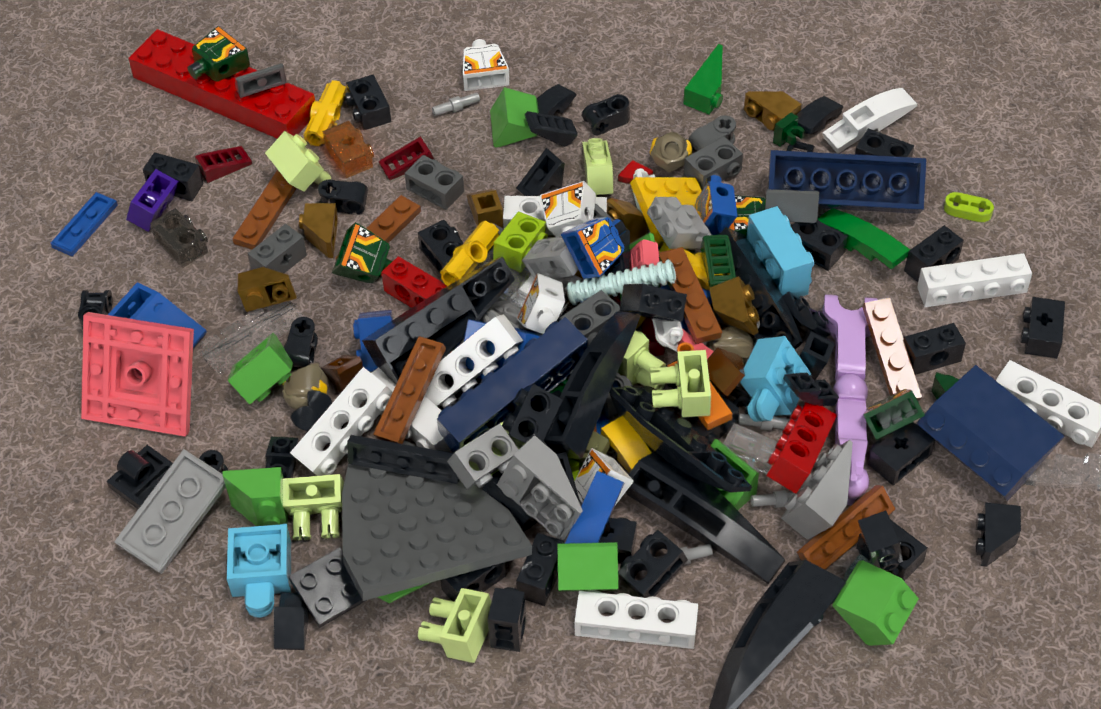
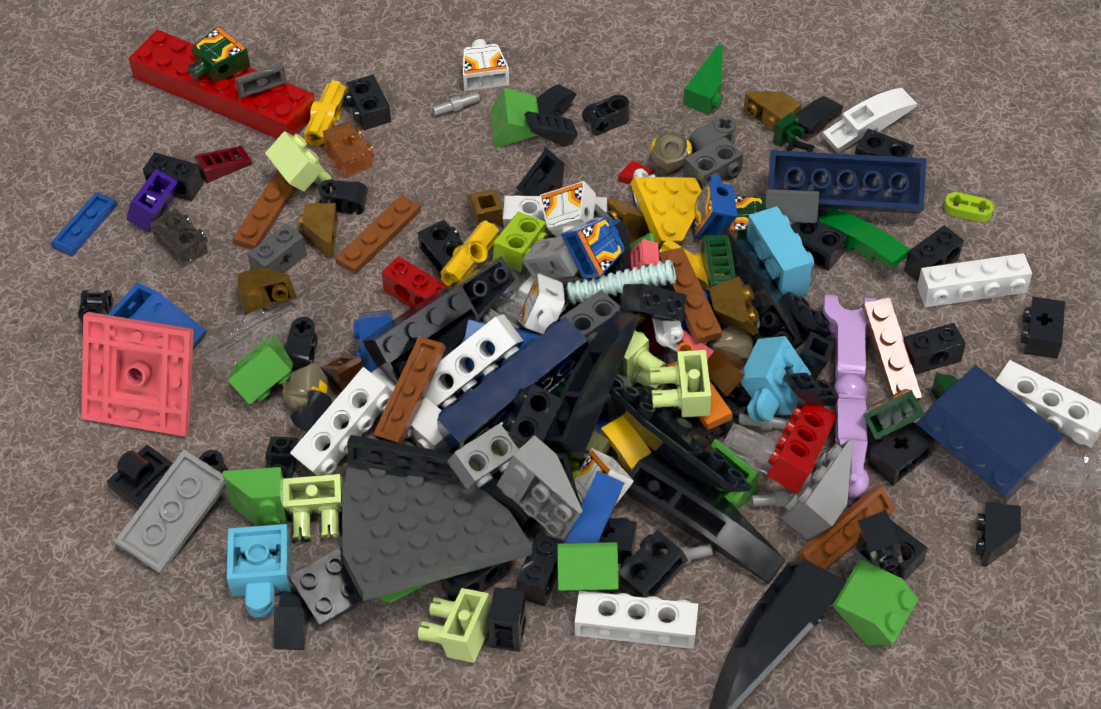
(361, 255): dark green torso -> none
(408, 150): dark red slope -> none
(434, 182): dark grey brick -> none
(598, 166): yellowish green slope -> none
(677, 223): light grey plate -> none

